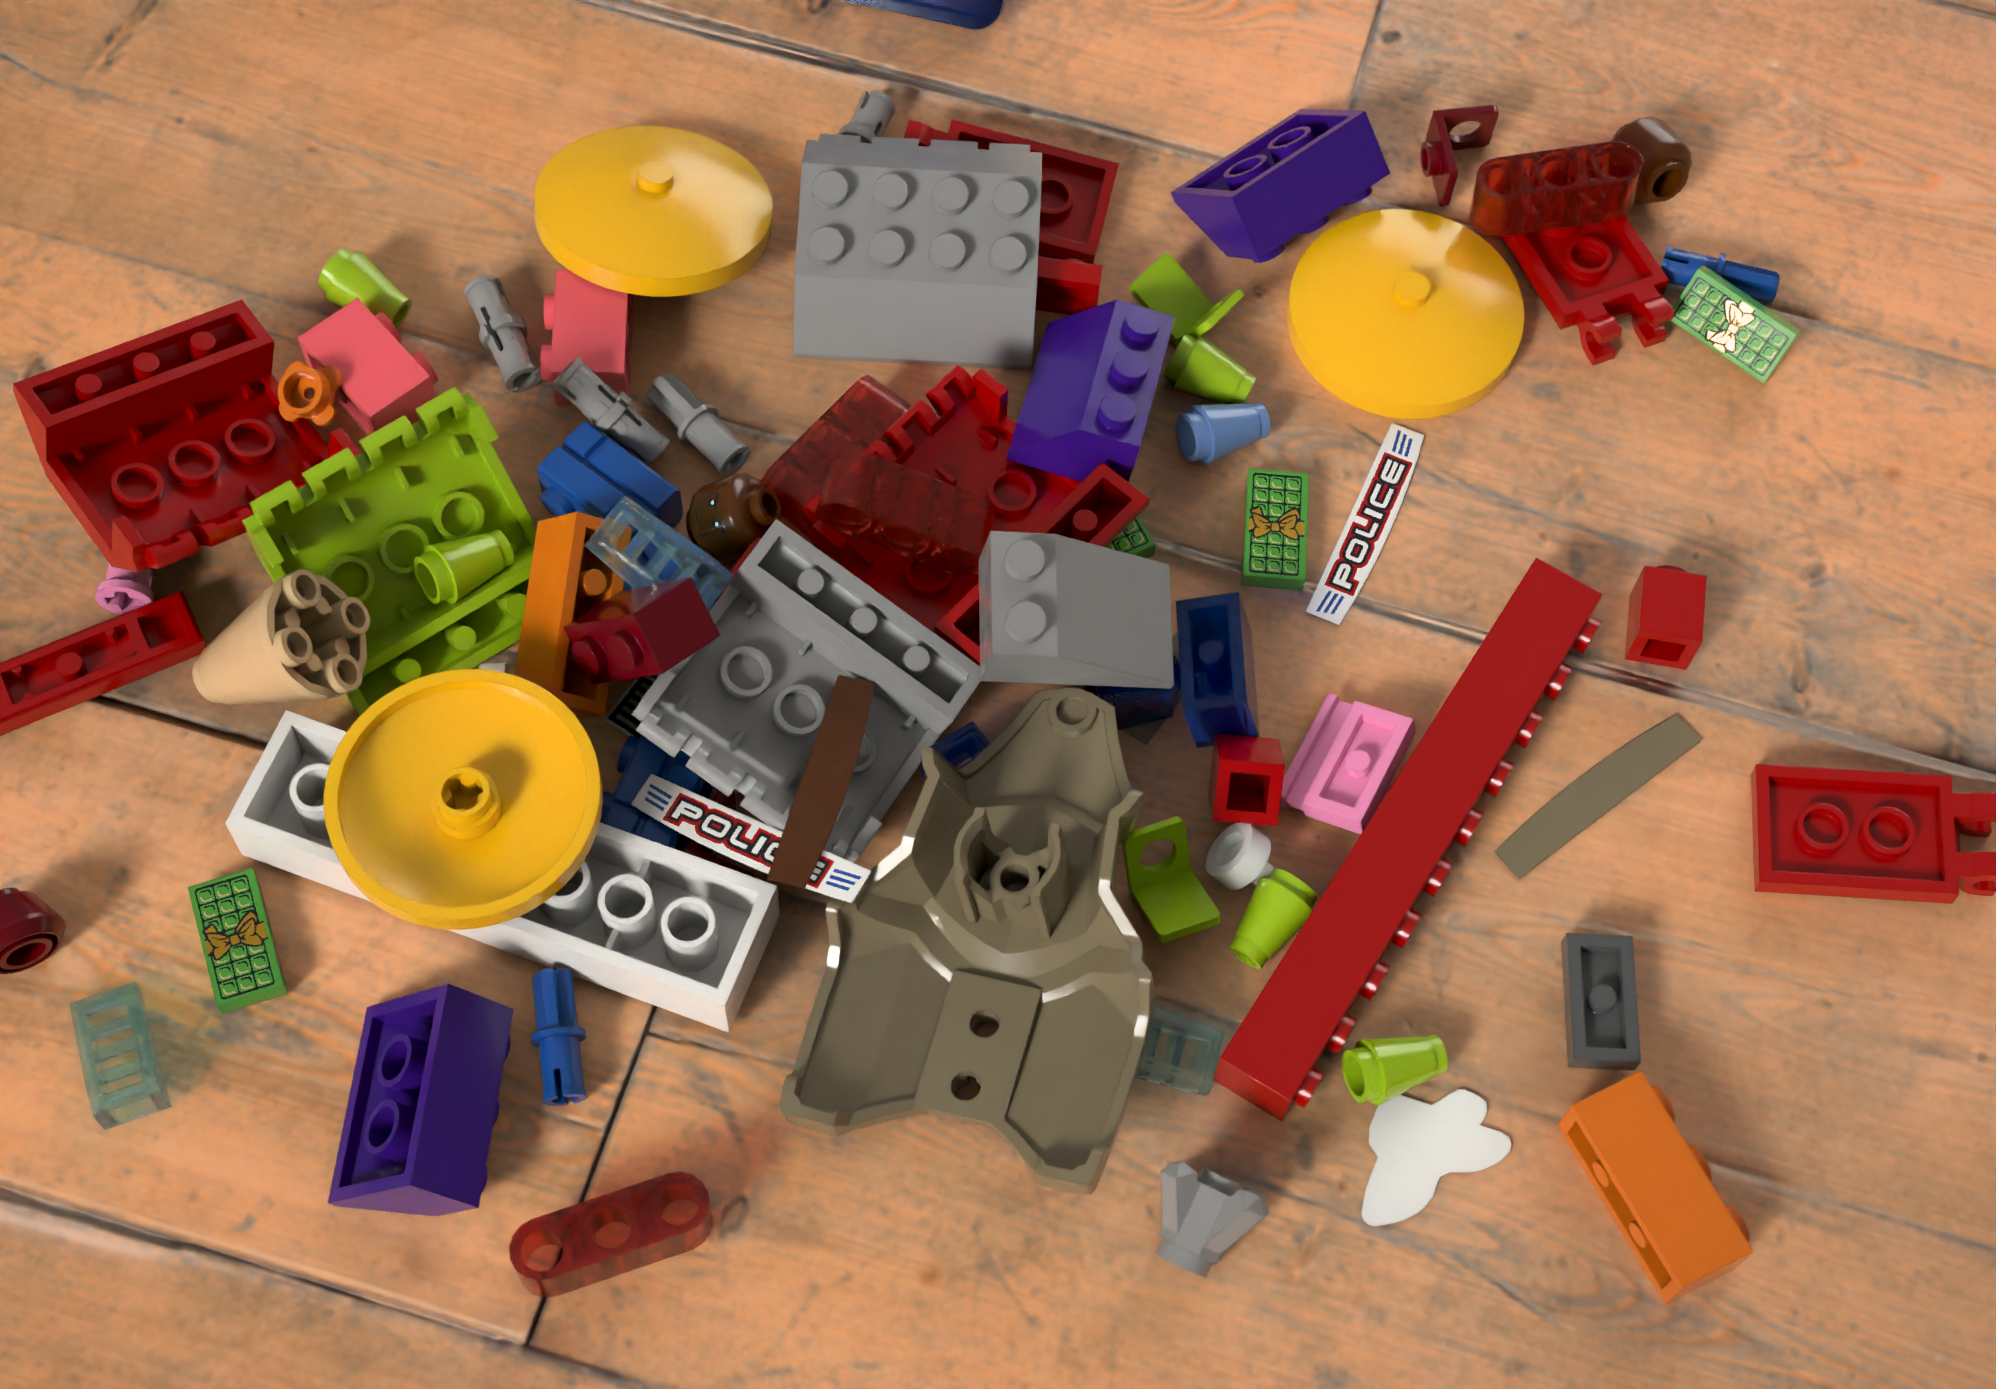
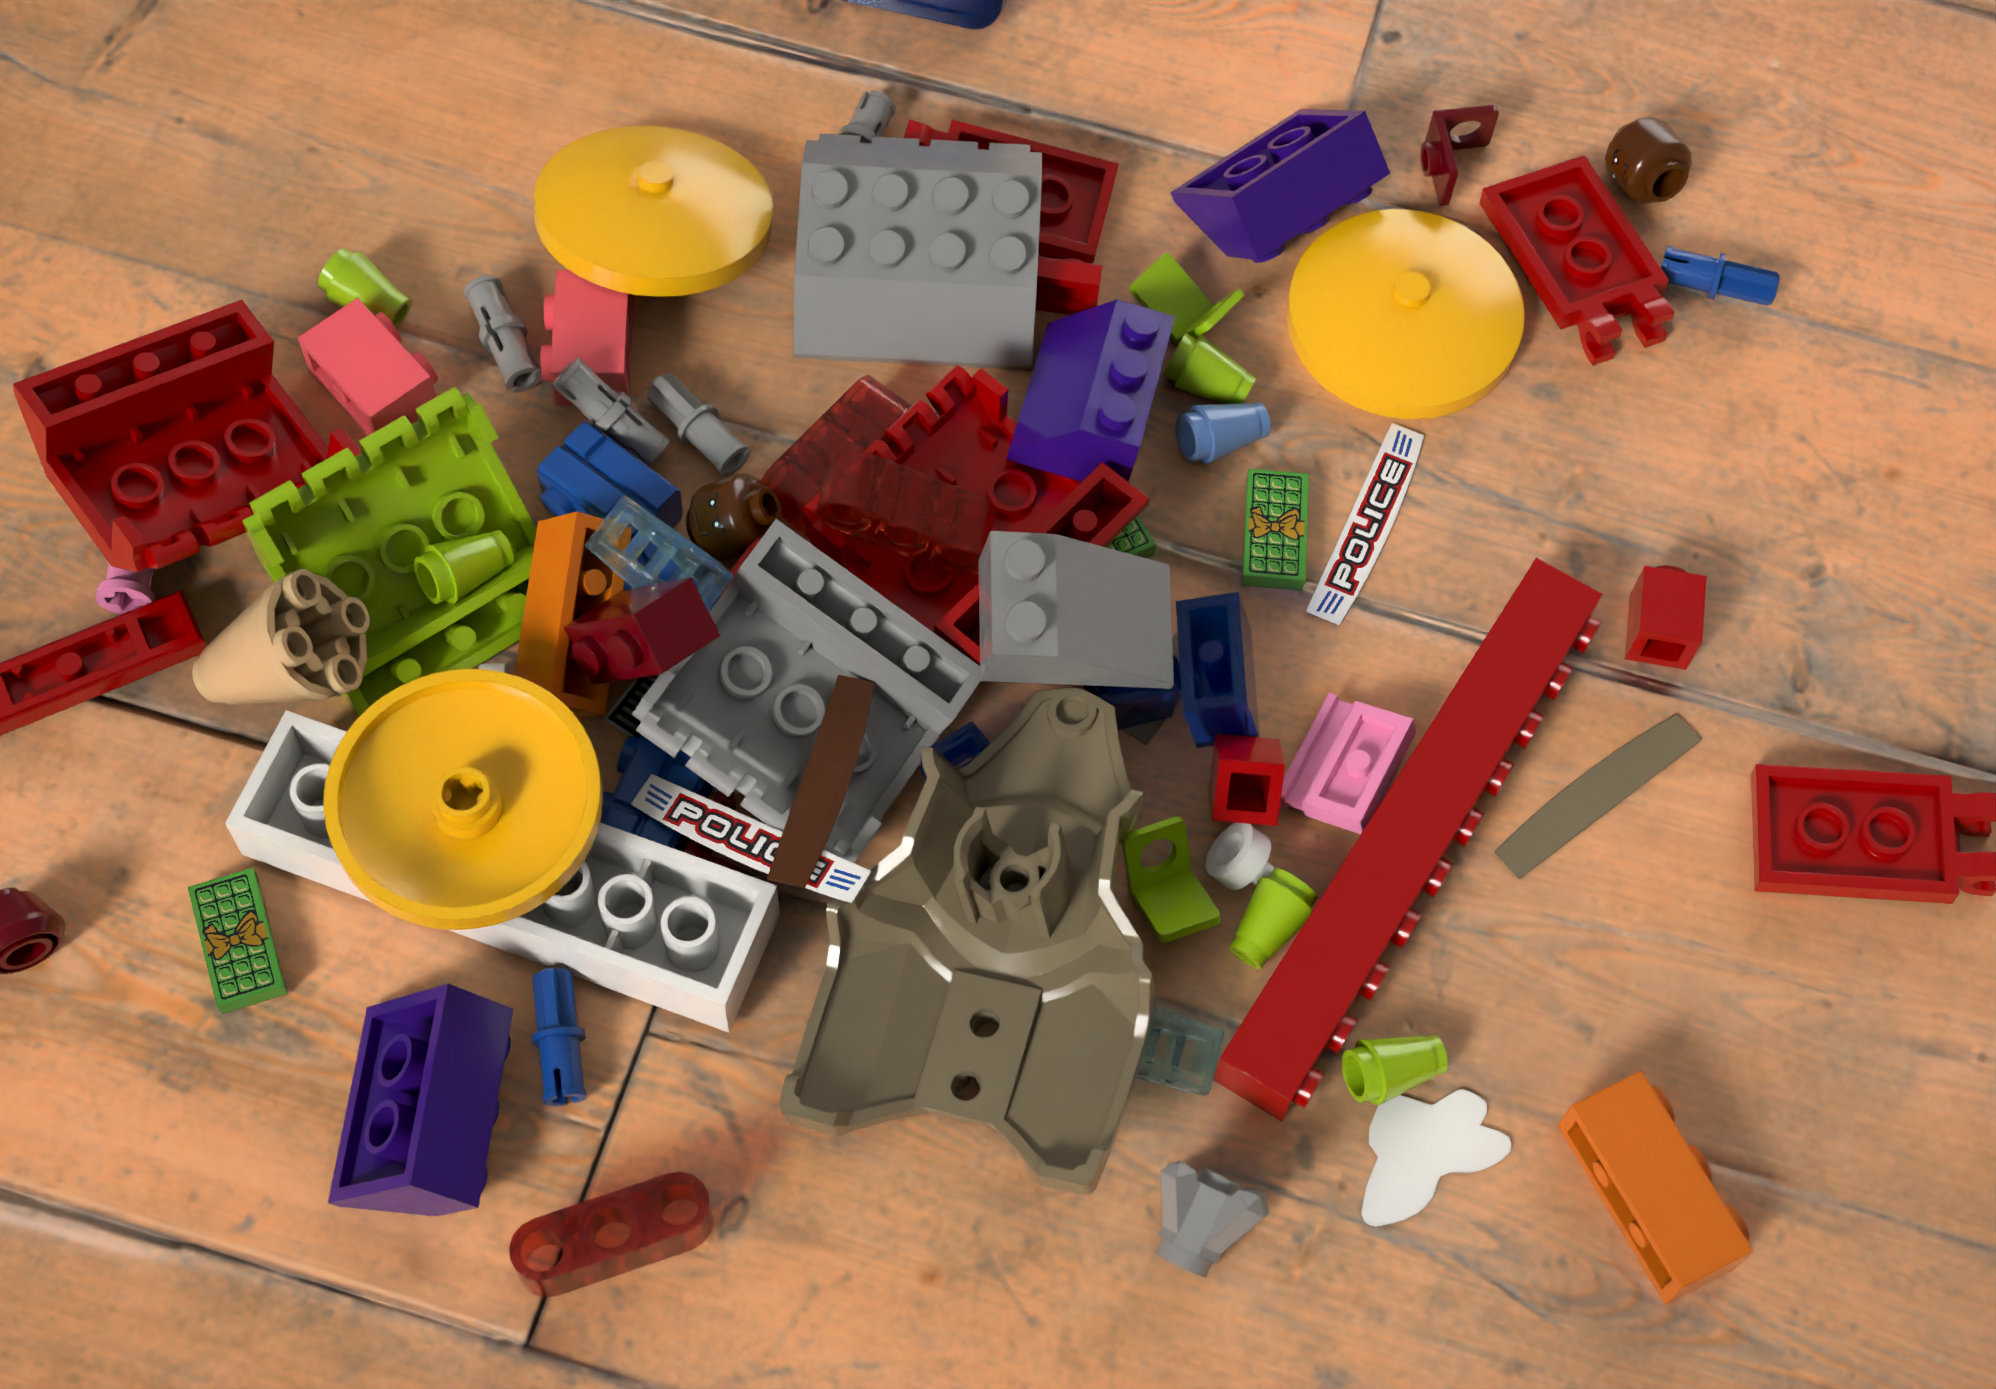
(133, 1100): clear light blue slope -> none
(294, 389): orange plate -> none
(1555, 188): clear red beam -> none
(1600, 1002): dark grey plate -> none
(1734, 324): bright green tile -> none

